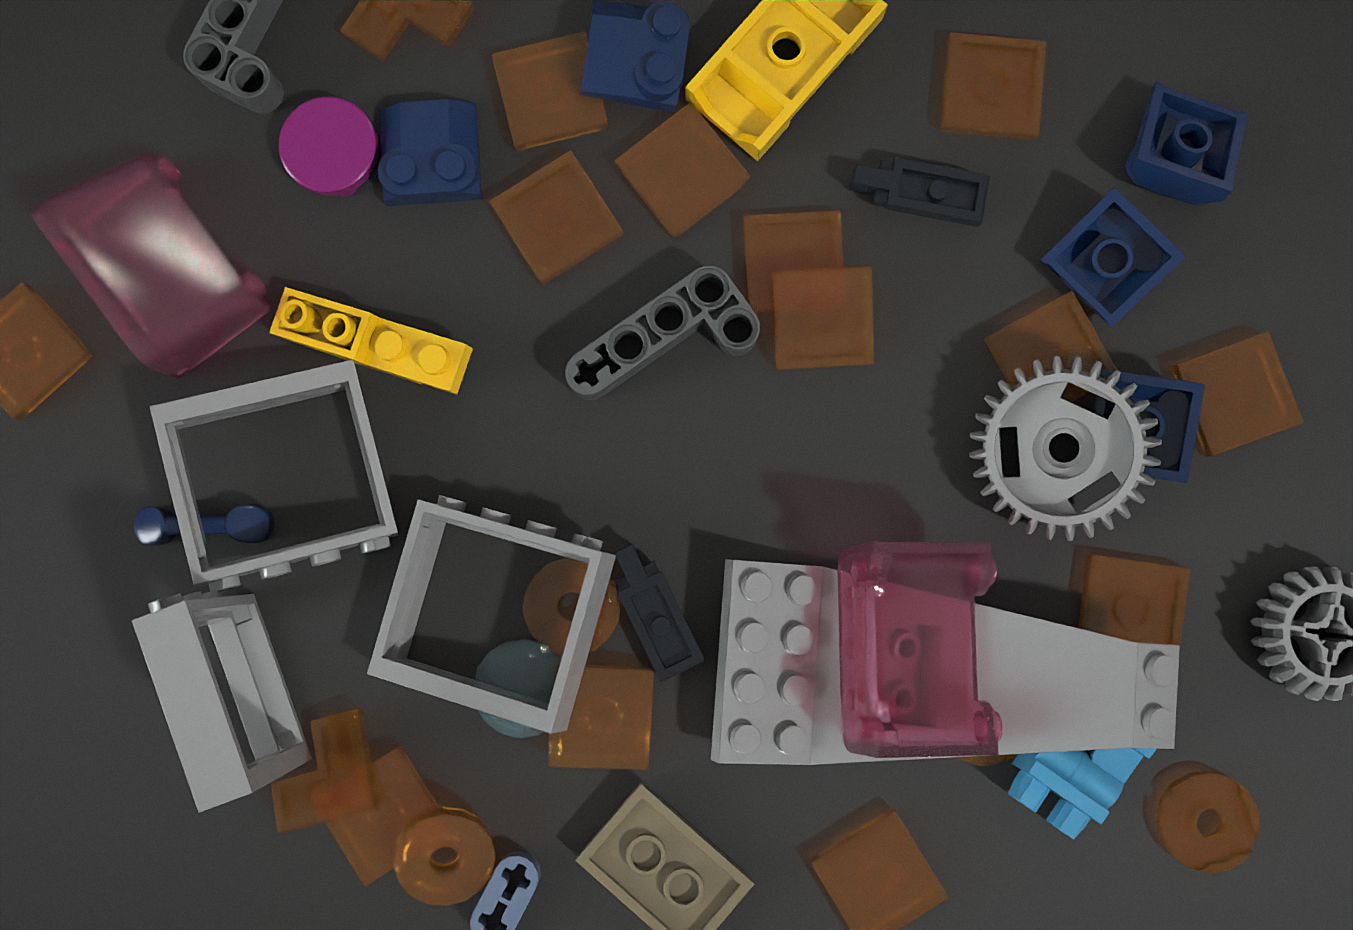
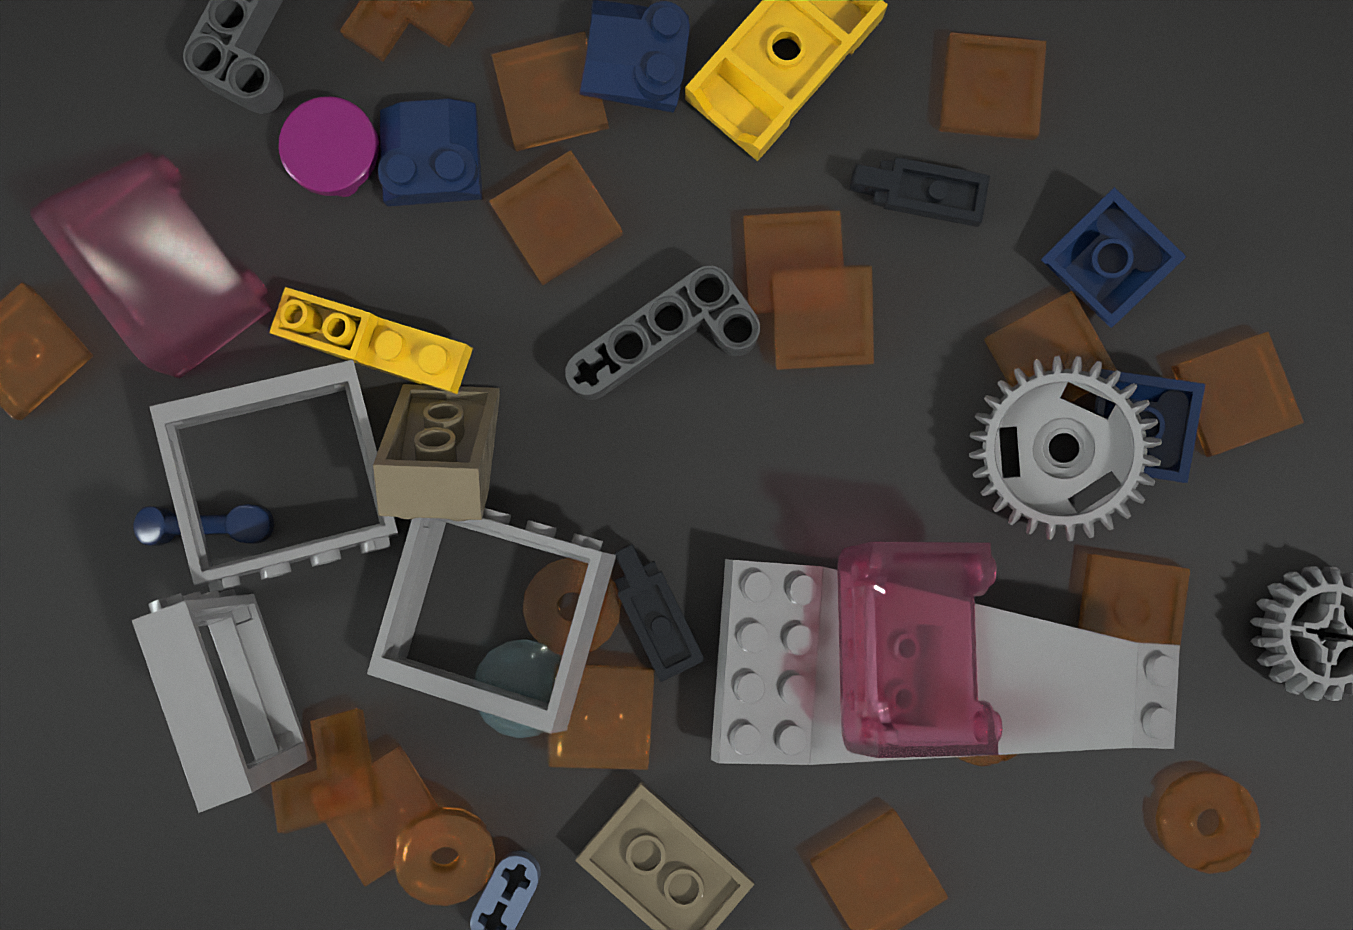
(437, 453): none -> dark tan slope
(682, 170): clear orange tile -> none
(1082, 779): dark azure hips -> none
(1187, 147): dark blue slope -> none

